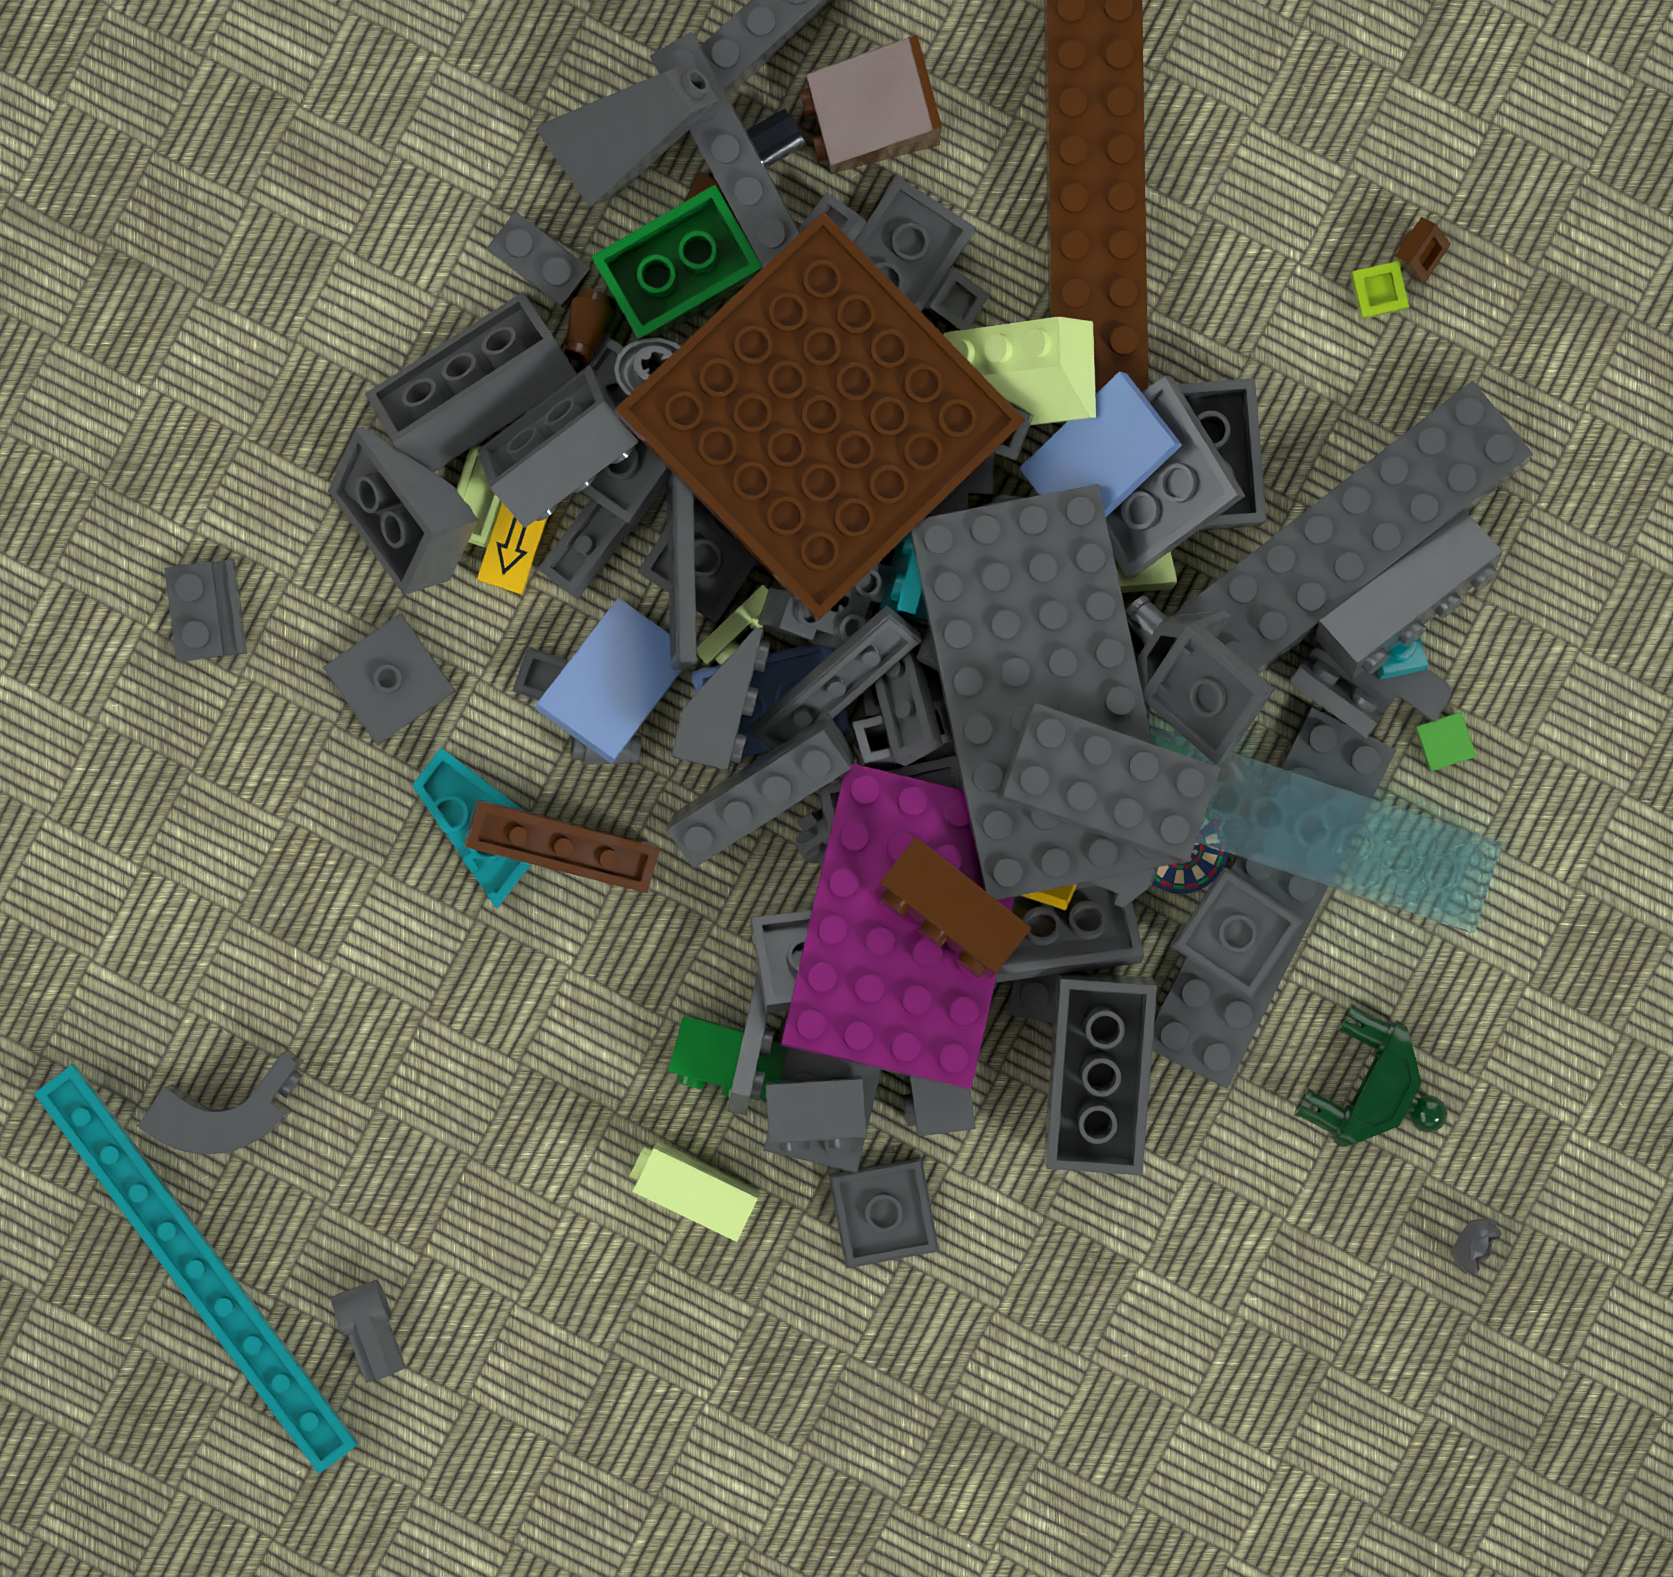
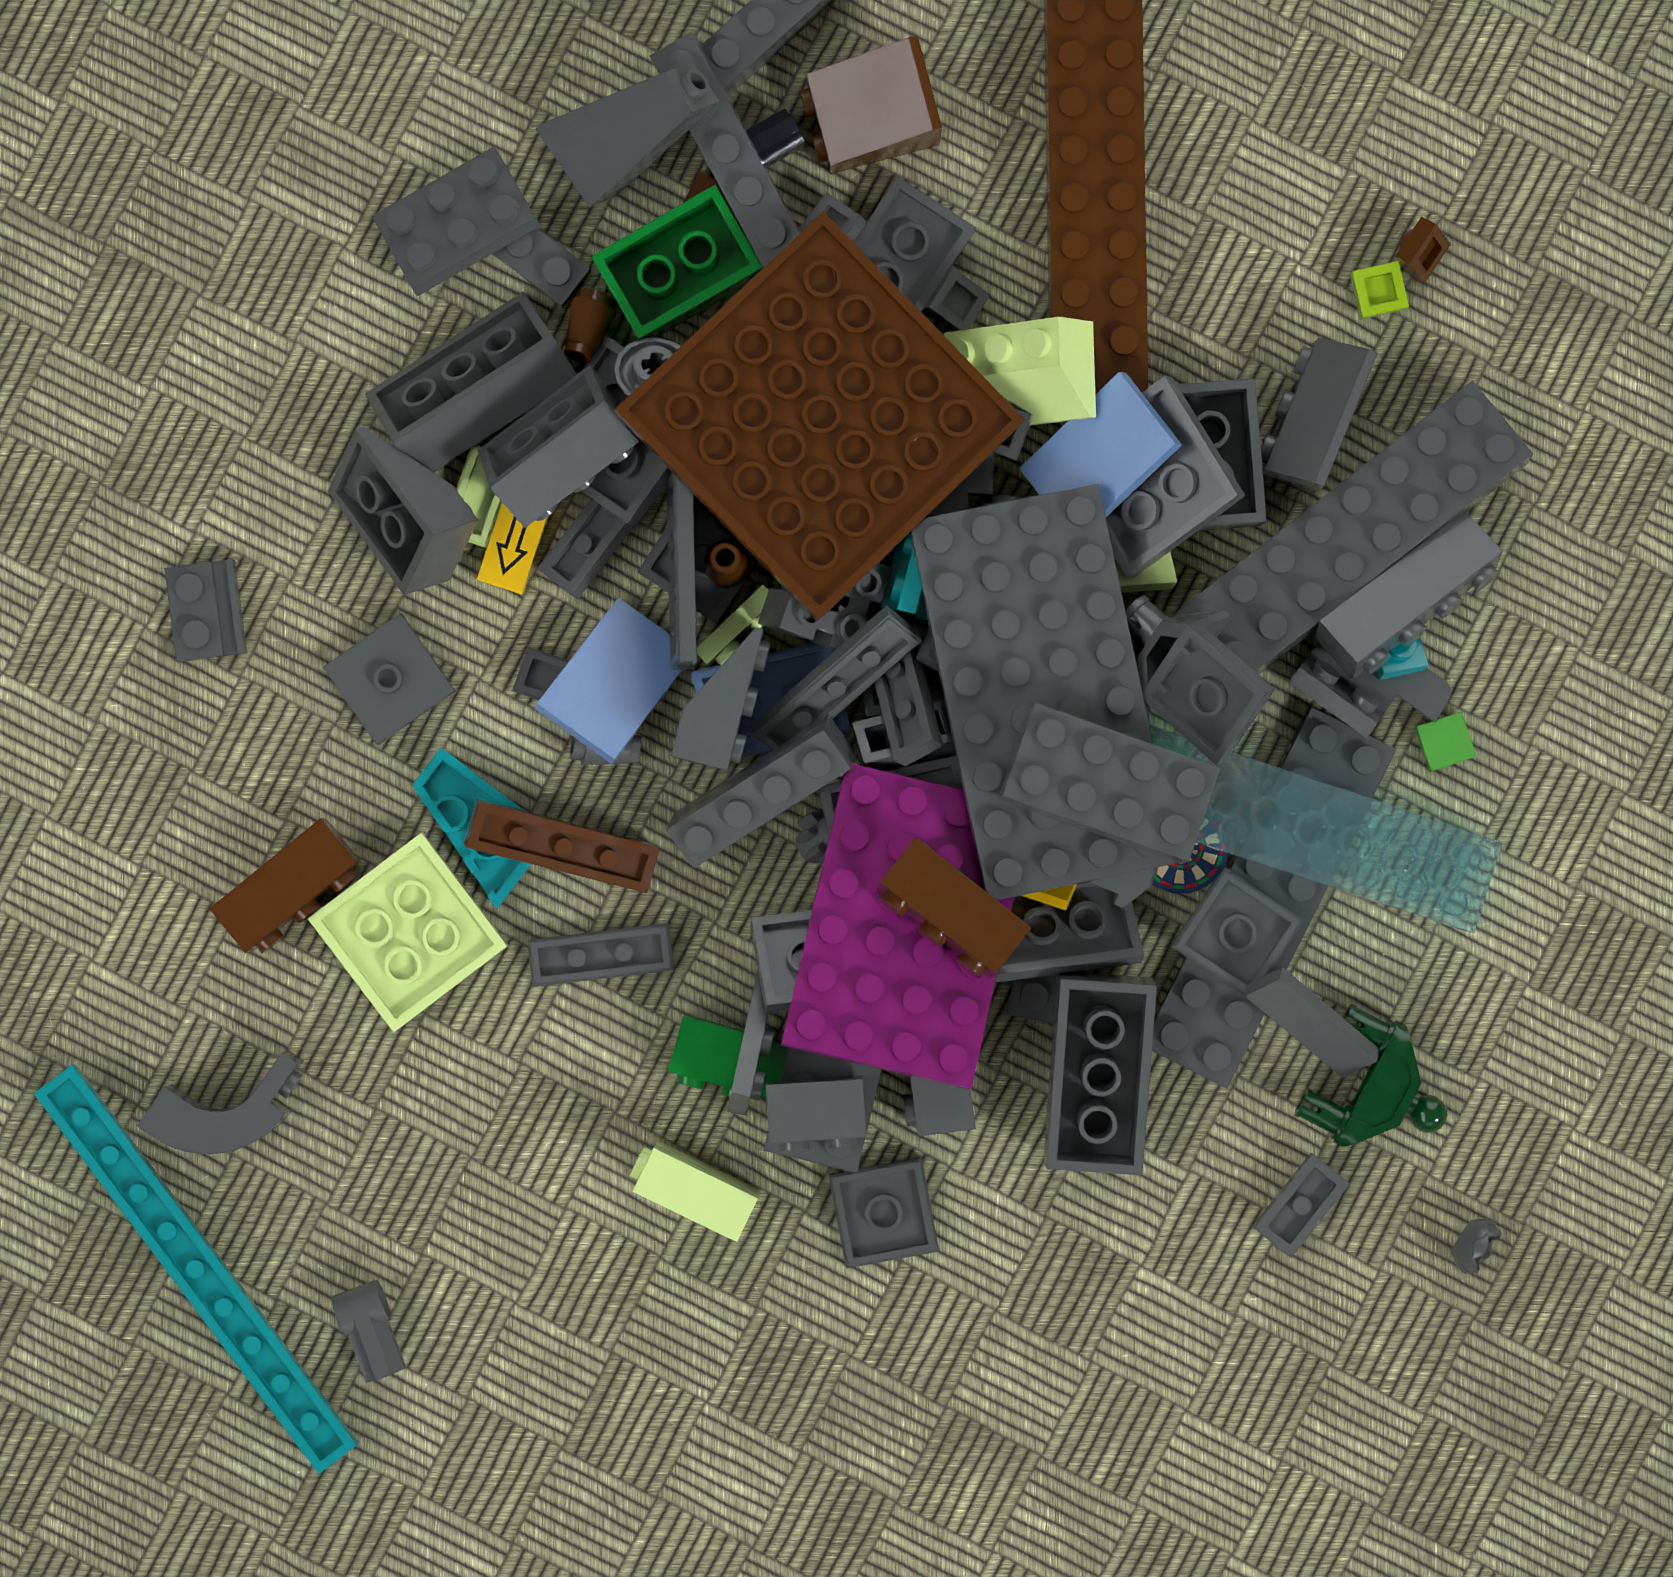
(287, 887): none -> reddish brown brick
(408, 932): none -> yellowish green plate
(456, 221): none -> dark grey plate
(600, 955): none -> dark grey tile
(734, 573): none -> reddish brown cone
(1301, 1205): none -> dark grey plate
(1312, 1022): none -> dark grey tile
(1316, 413): none -> dark grey slope

